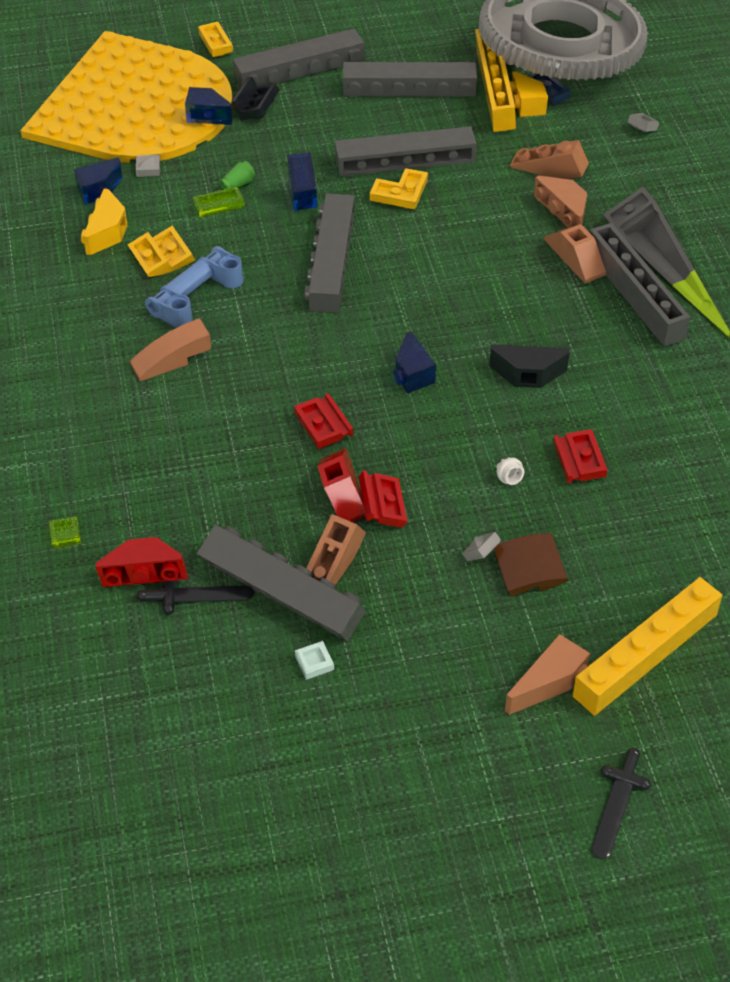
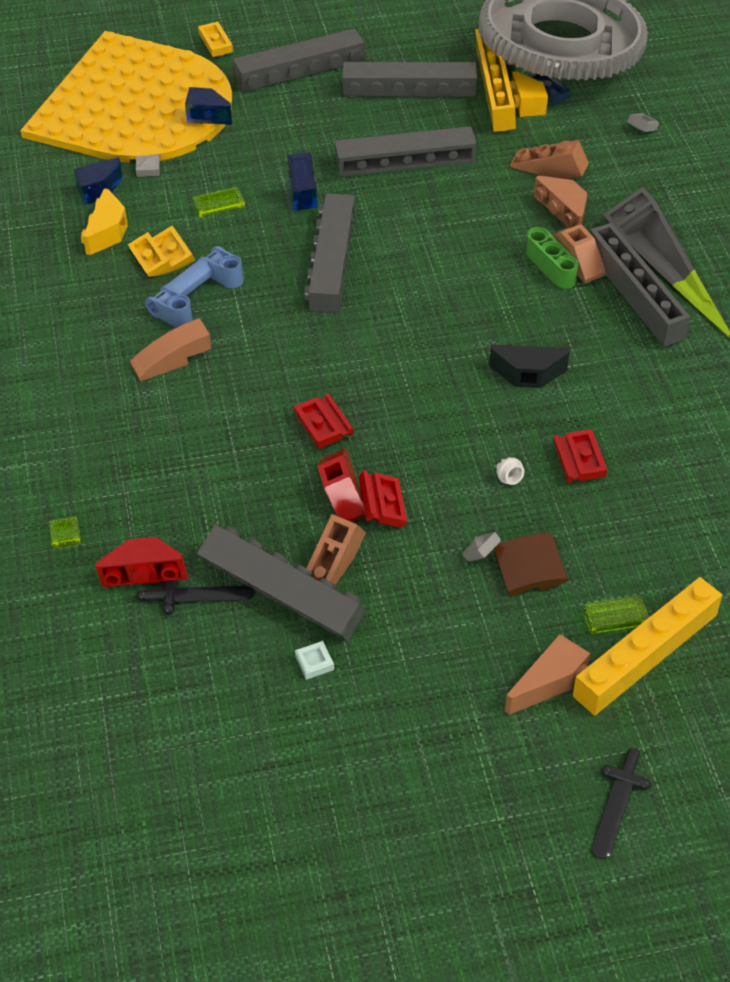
(238, 176): bright green cone -> none
(252, 100): black bracket -> none
(401, 194): yellow plate -> none
(414, 365): clear blue slope -> none
(551, 257): none -> bright green beam
(615, 614): none -> clear neon green tile

